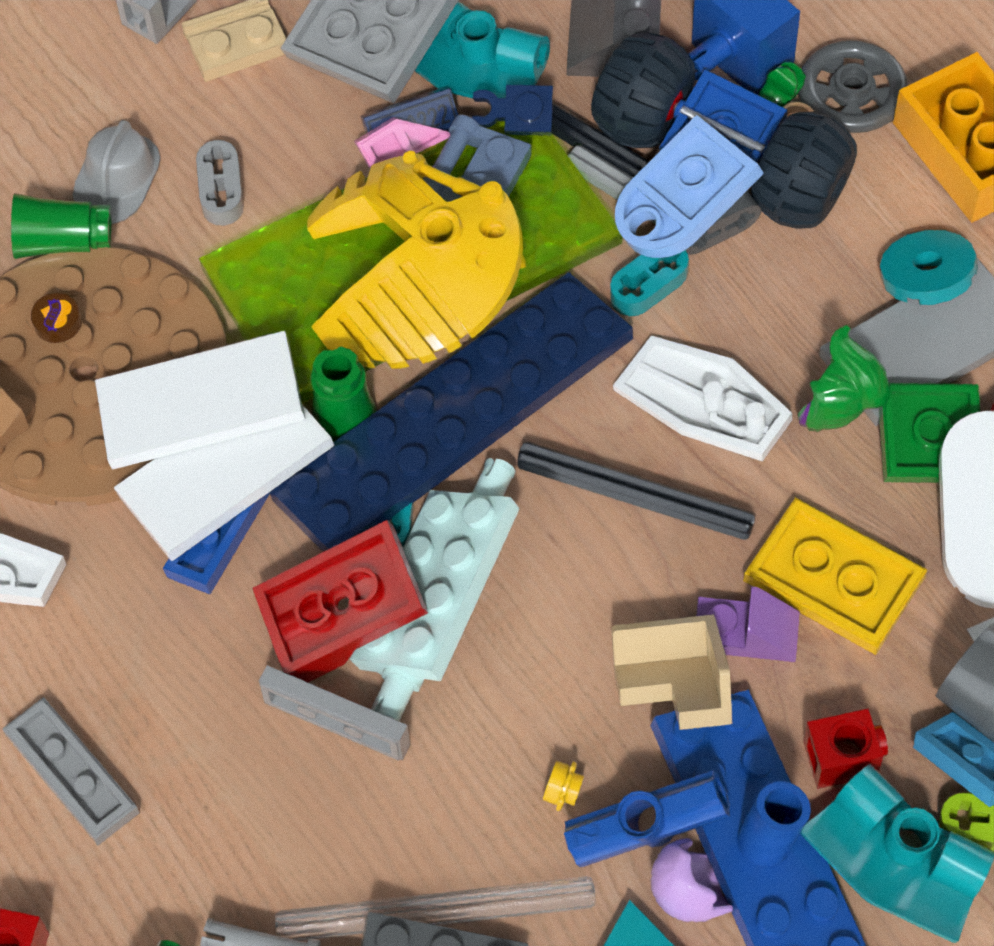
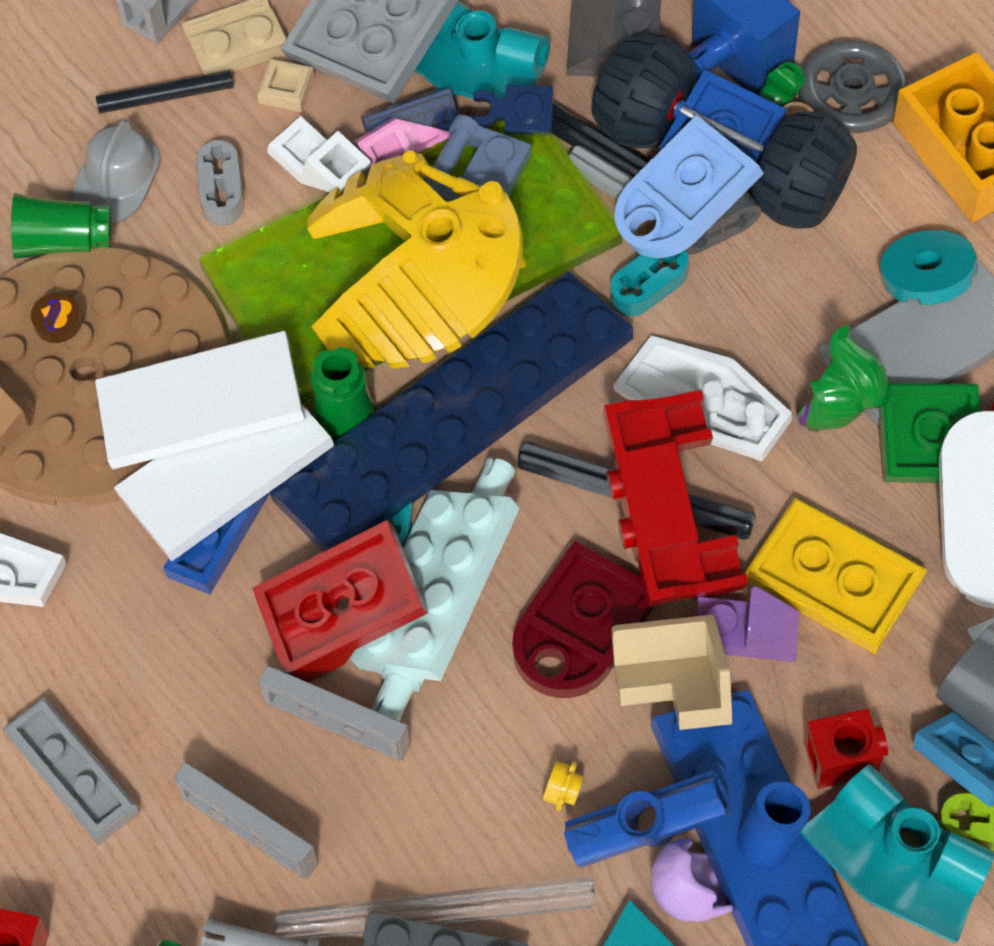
(164, 91): none -> black bar
(246, 821): none -> light grey tile
(285, 85): none -> tan tile
(317, 160): none -> white slope
(574, 622): none -> dark red tile
(656, 499): none -> red bracket

